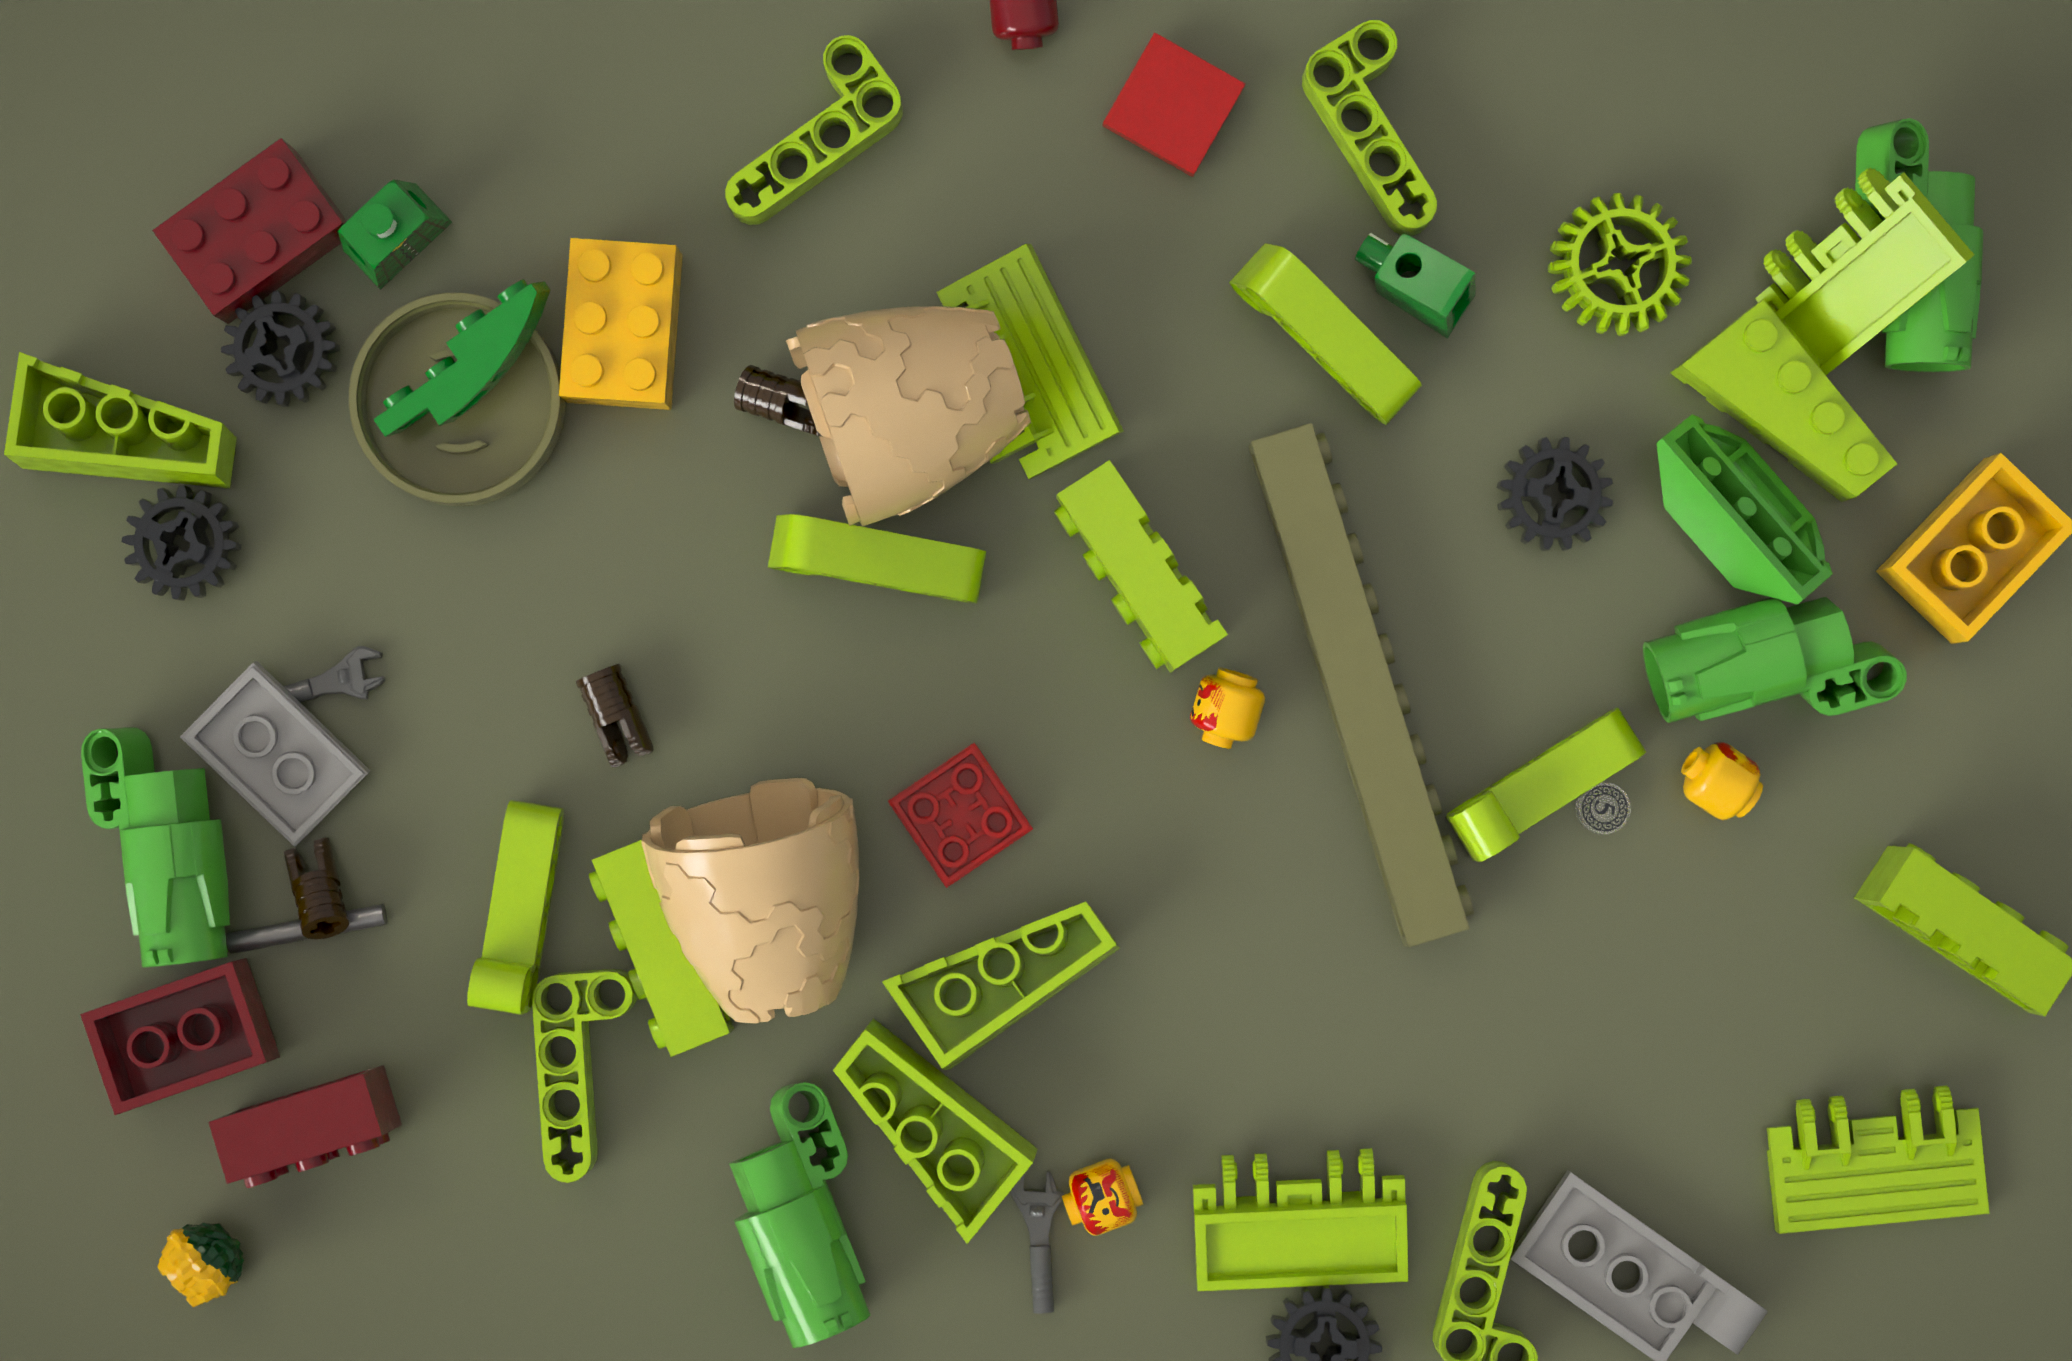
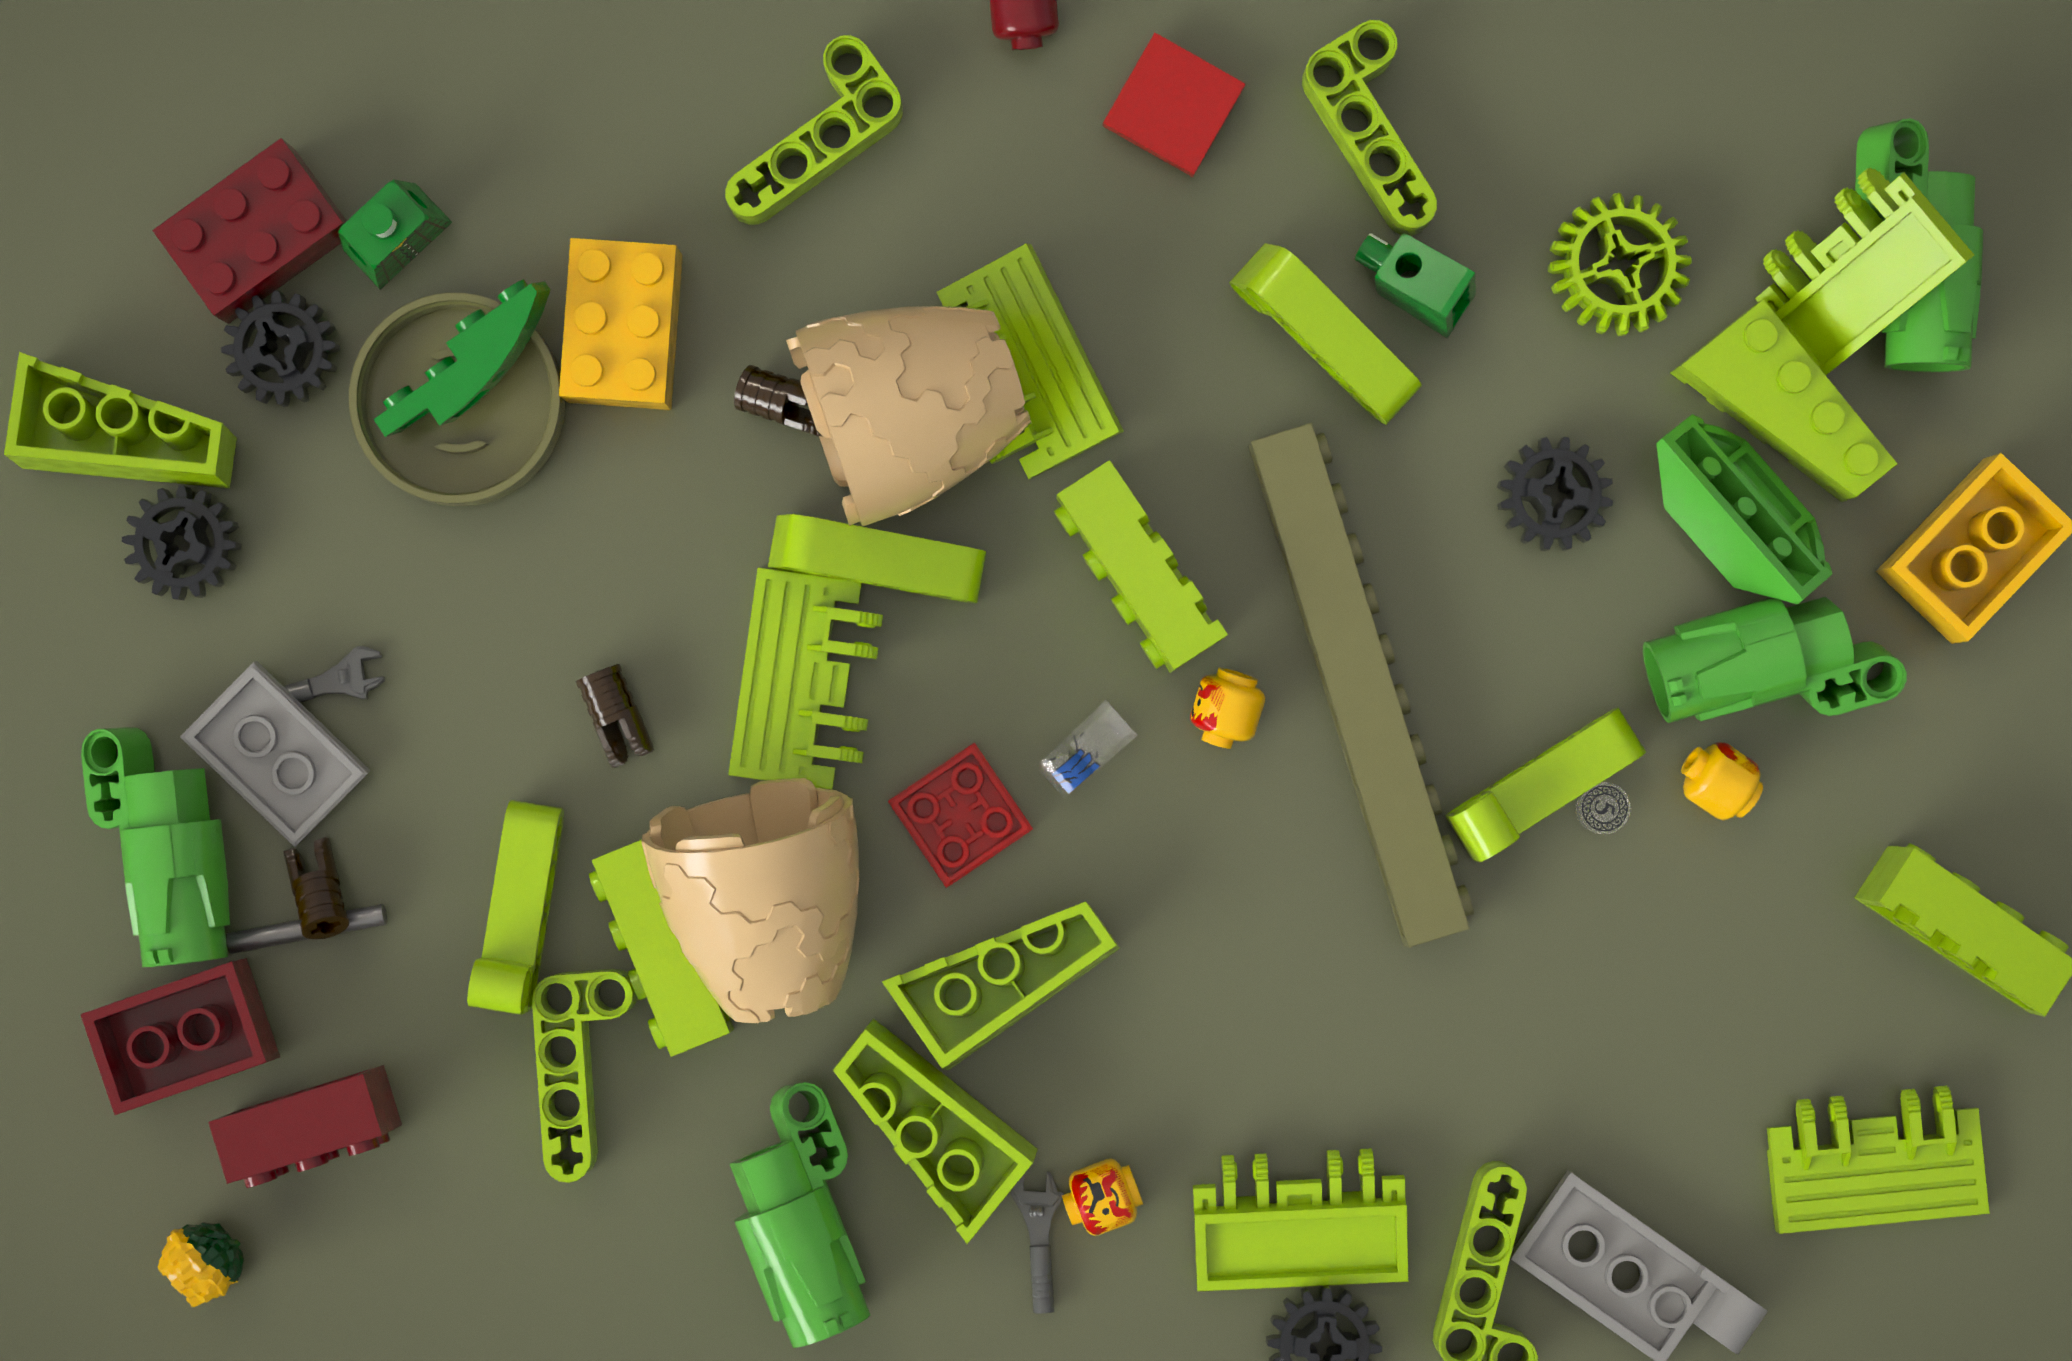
(791, 678): none -> lime hinge
(1086, 749): none -> clear leg

